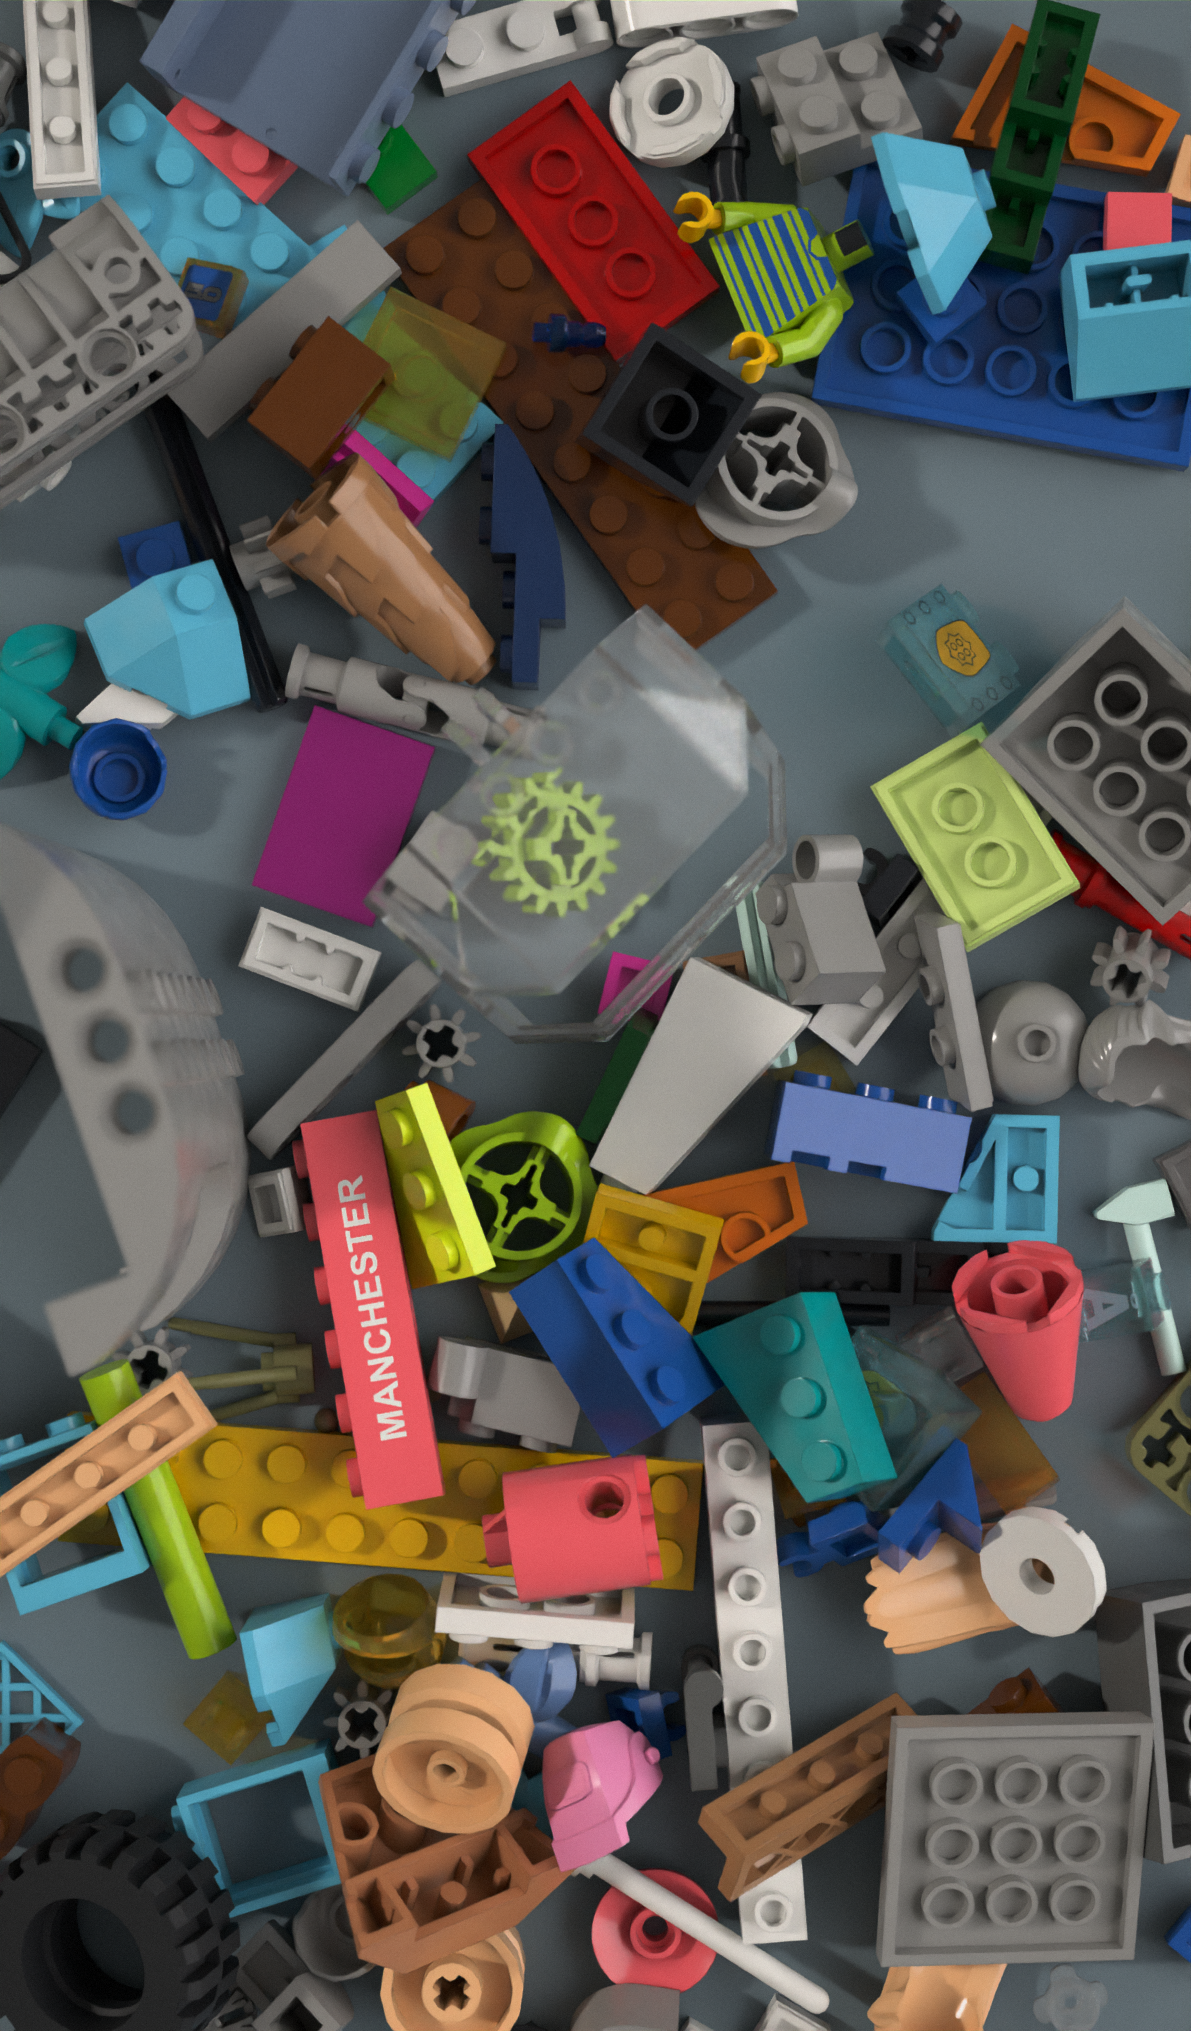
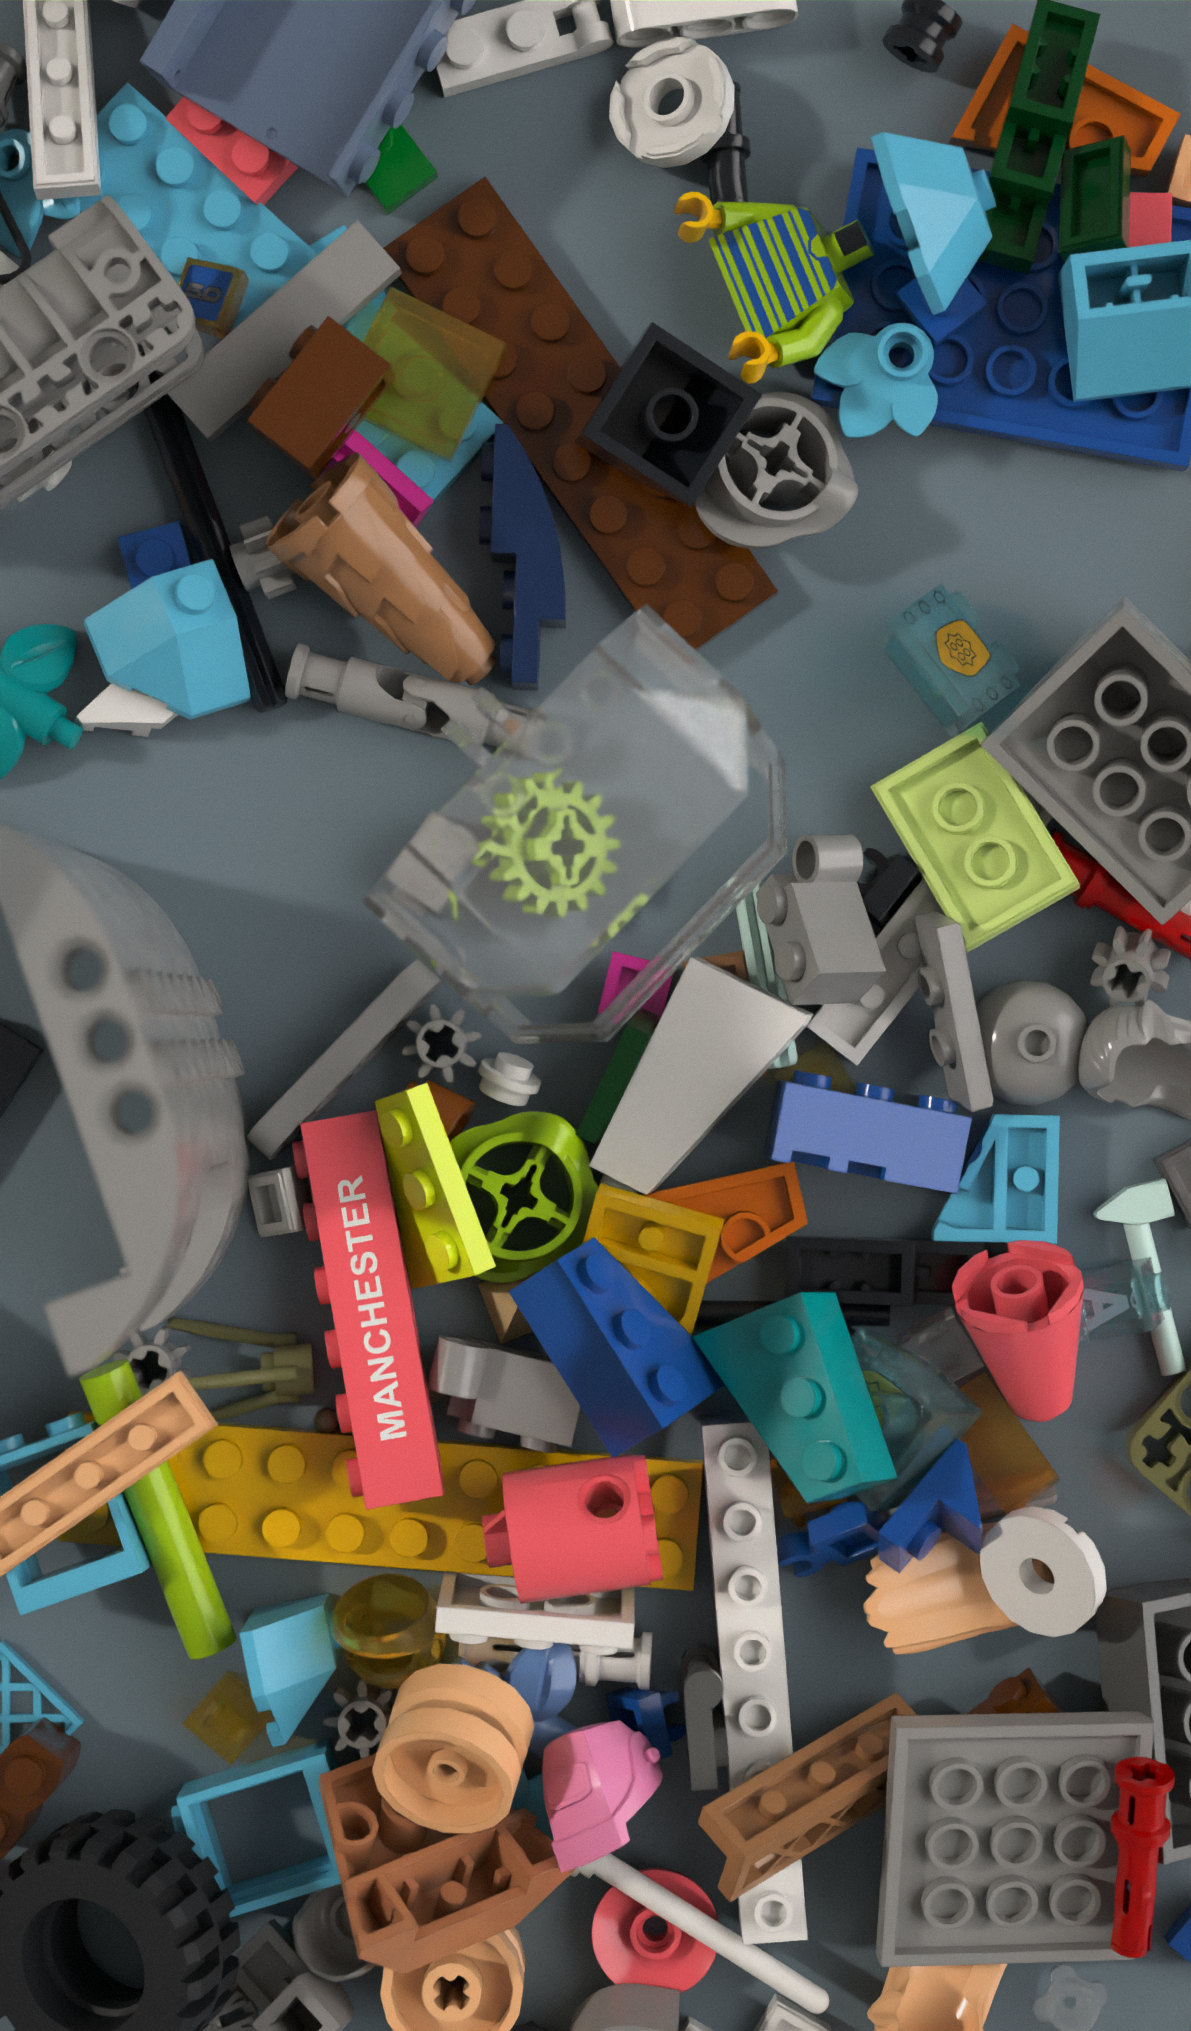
(118, 769): blue hair -> none
(309, 959): white plate -> none
(342, 814): magenta tile -> none
(508, 1079): none -> white plate
(563, 333): clear blue piece -> none
(593, 220): red plate -> none
(831, 104): light grey plate -> none
(877, 389): none -> medium azure plate
(1095, 197): none -> dark green tile
(1140, 1832): none -> red pin

